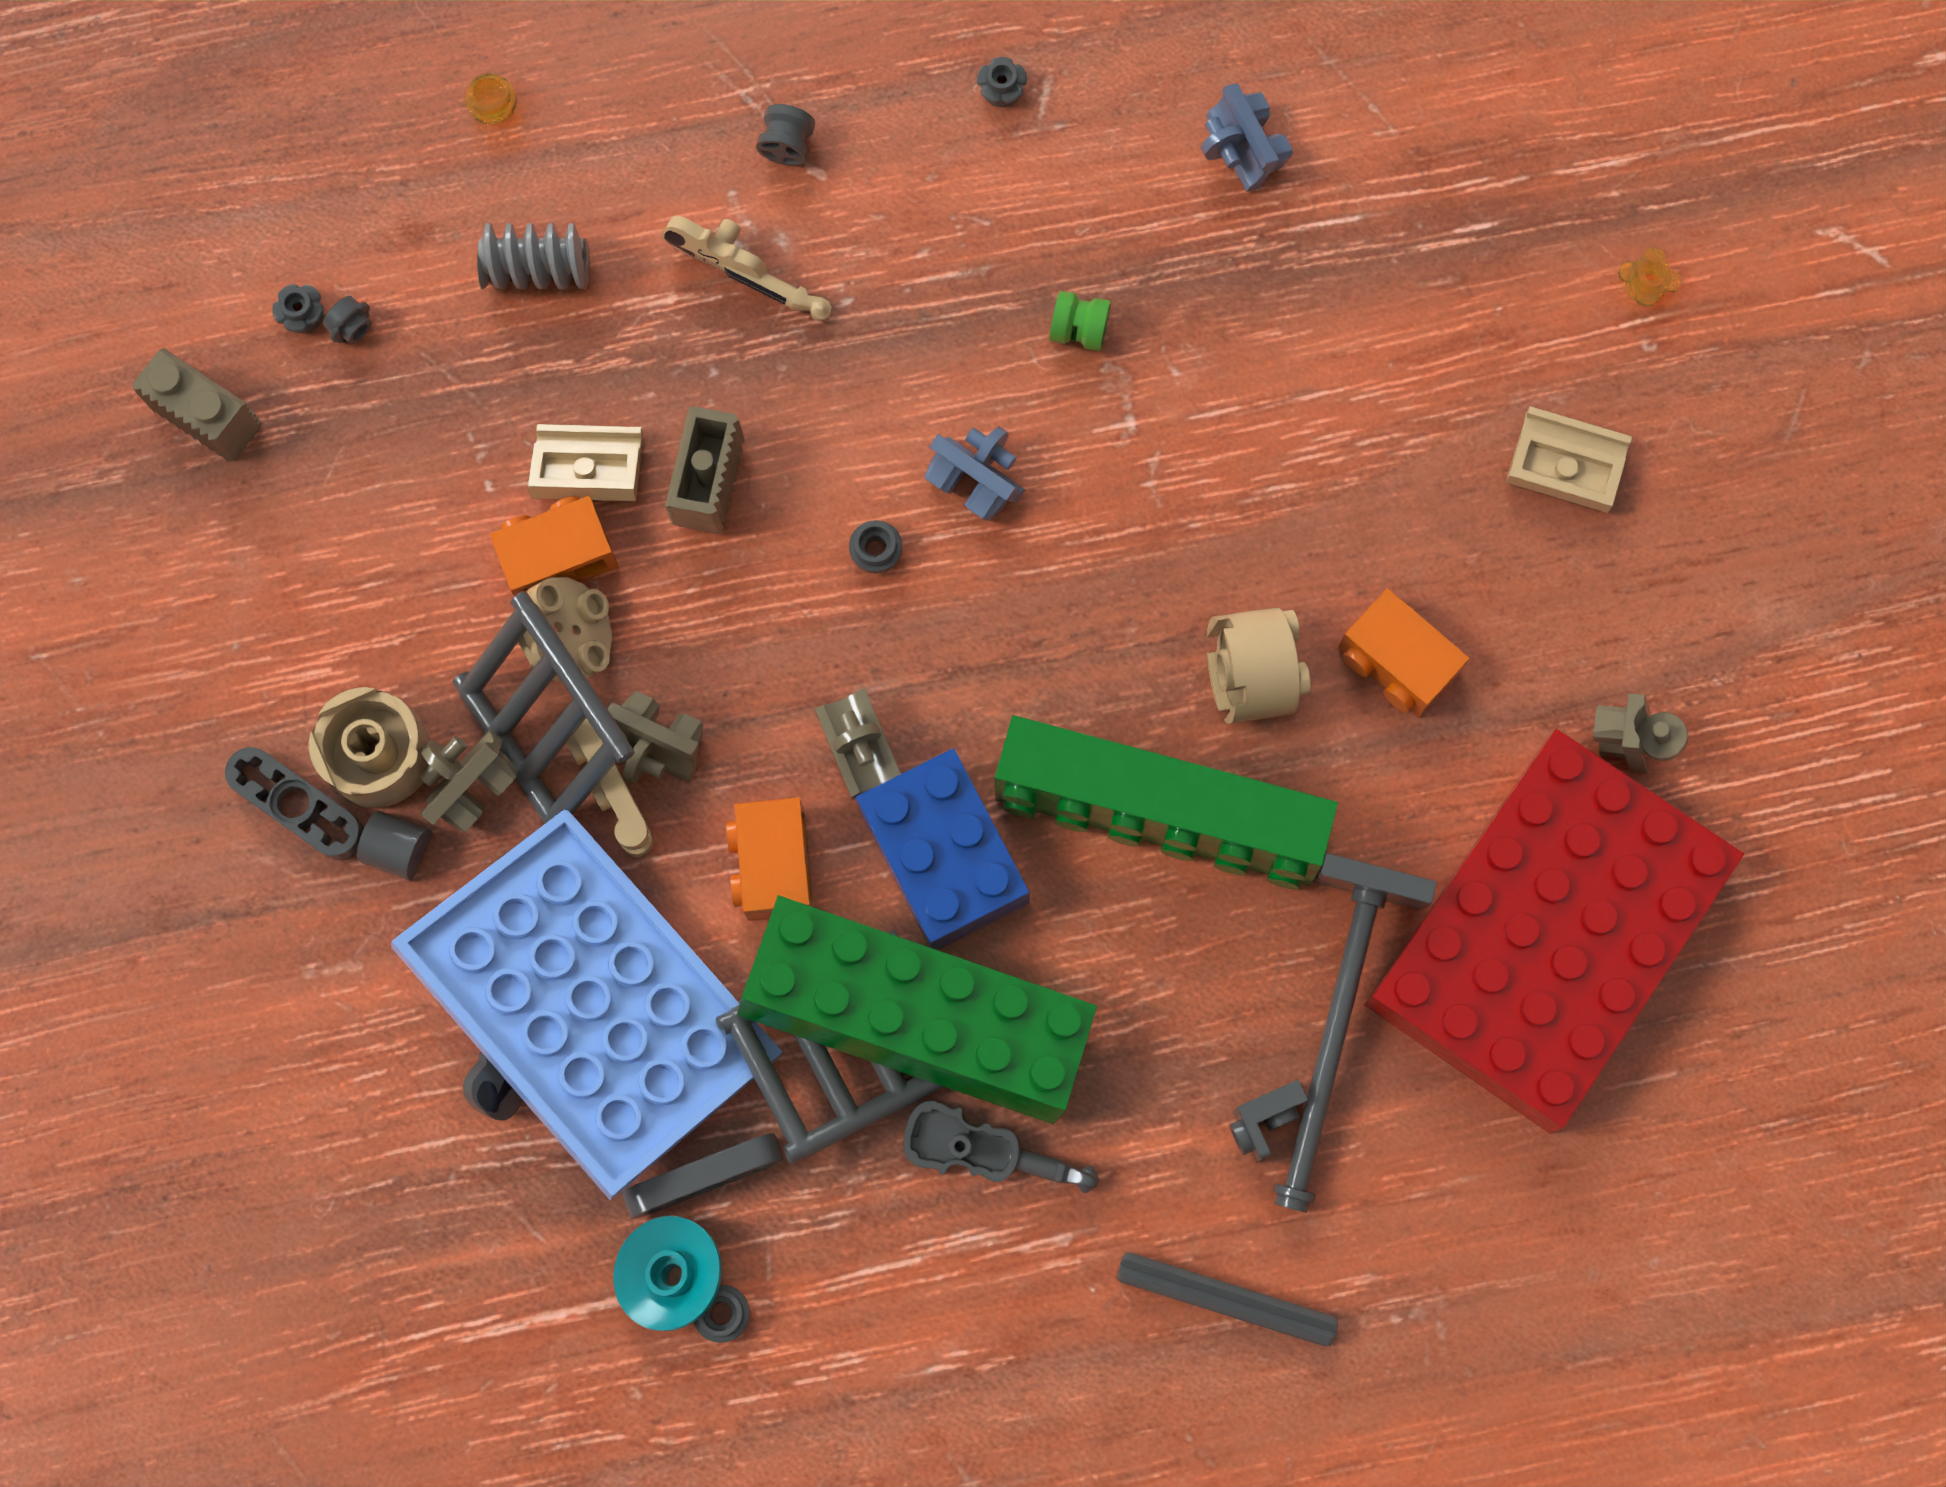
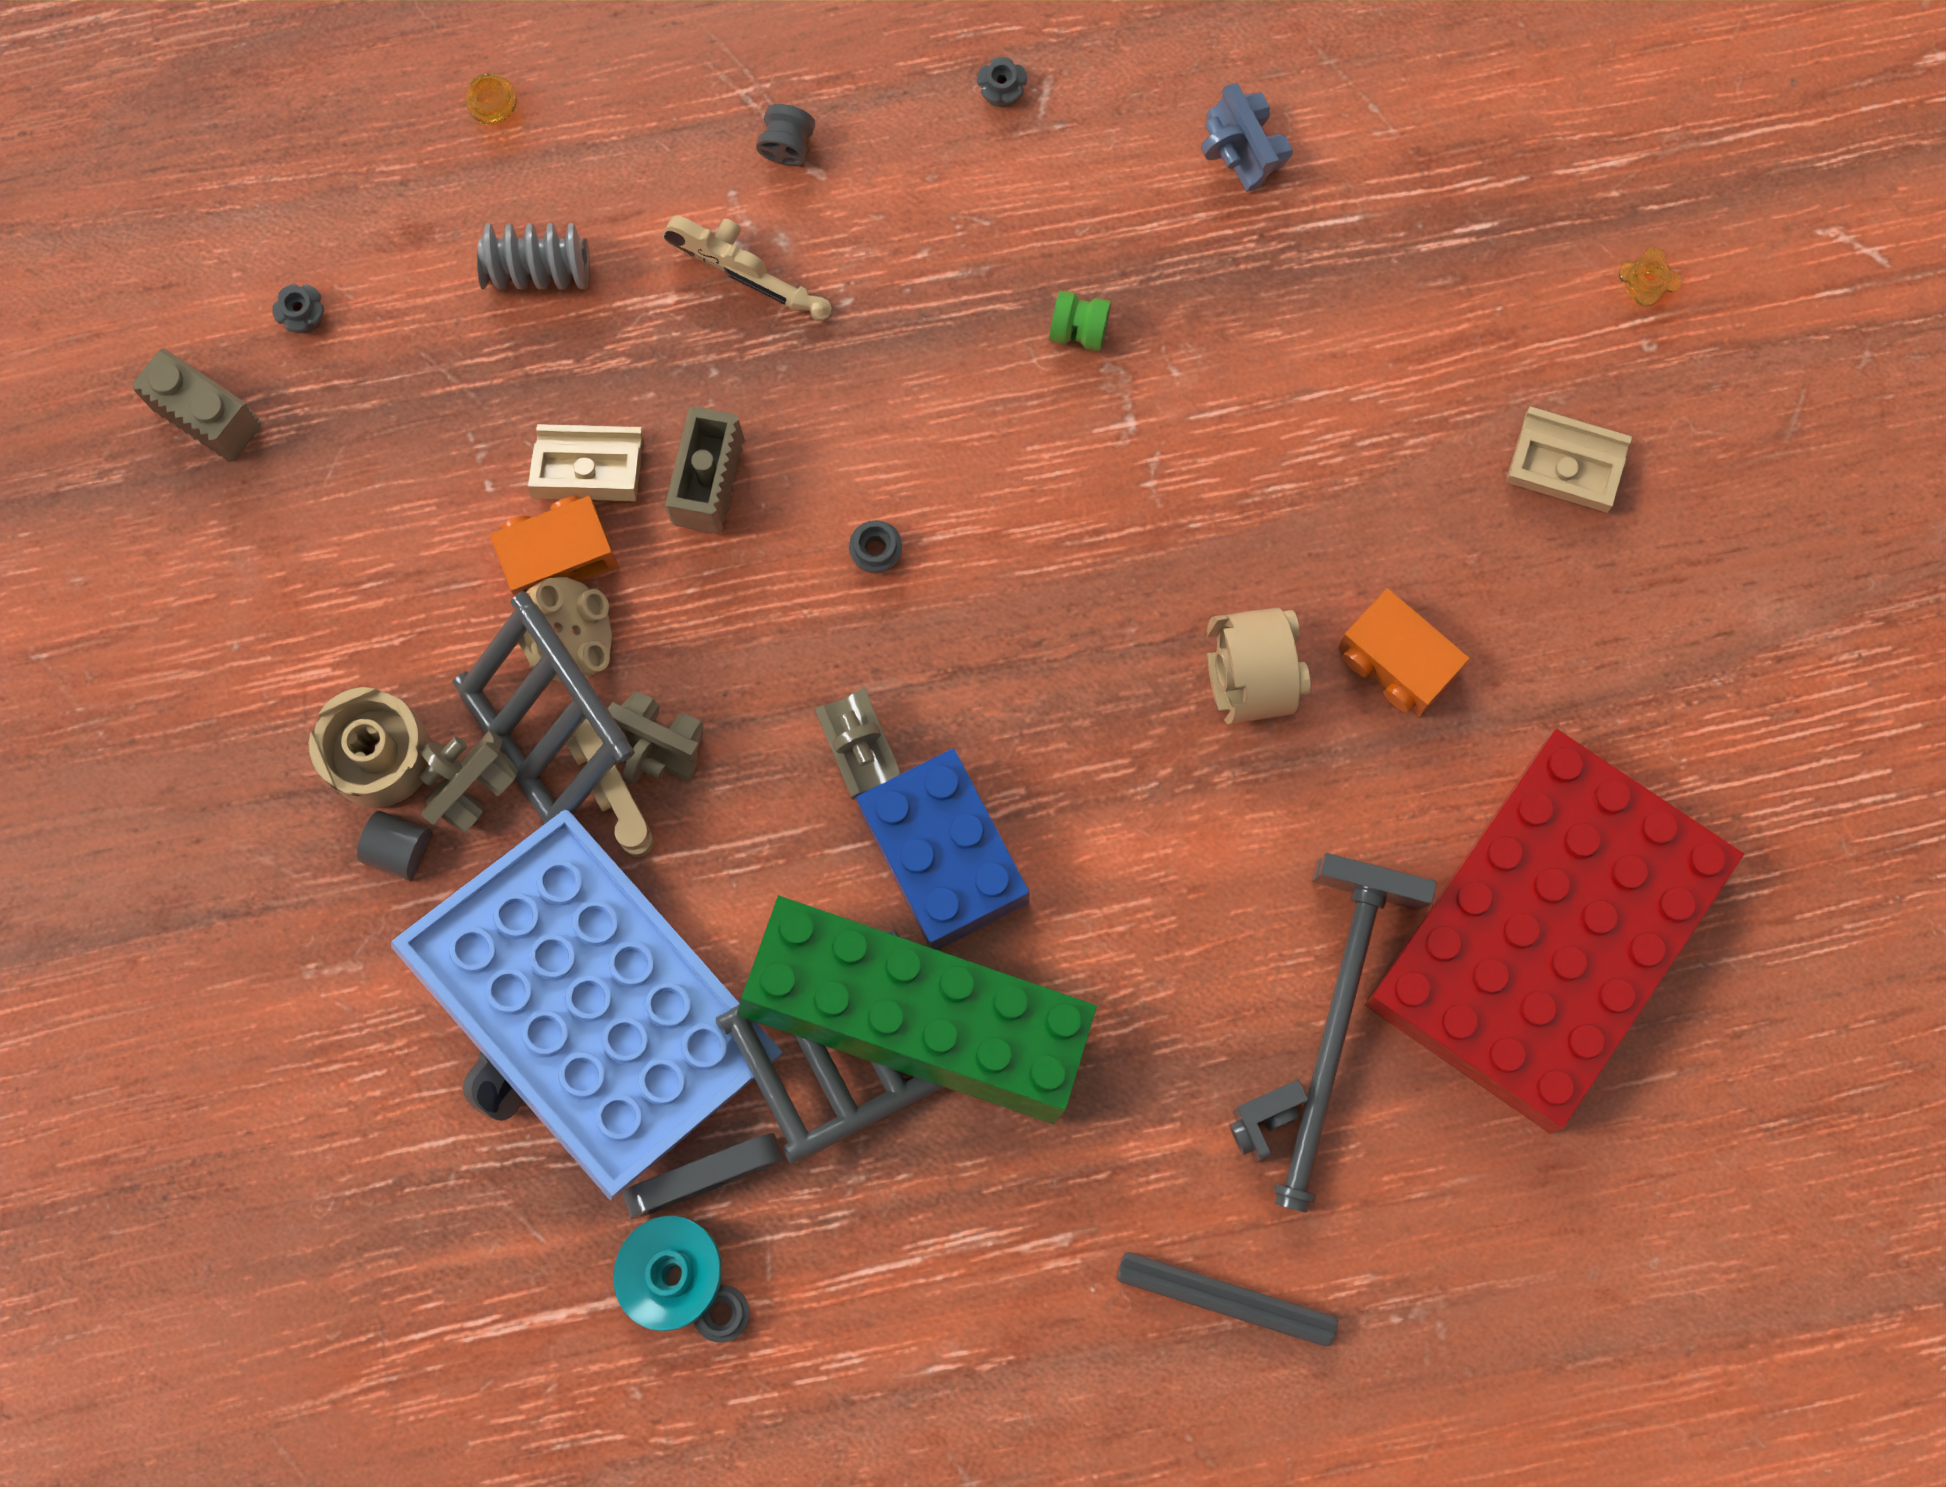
(274, 771): dark grey beam -> none
(348, 320): dark grey plate -> none
(770, 854): orange brick -> none
(943, 1137): dark grey piece -> none
(993, 487): sand blue hips -> none
(1163, 803): green brick -> none
(1635, 732): dark tan hips -> none

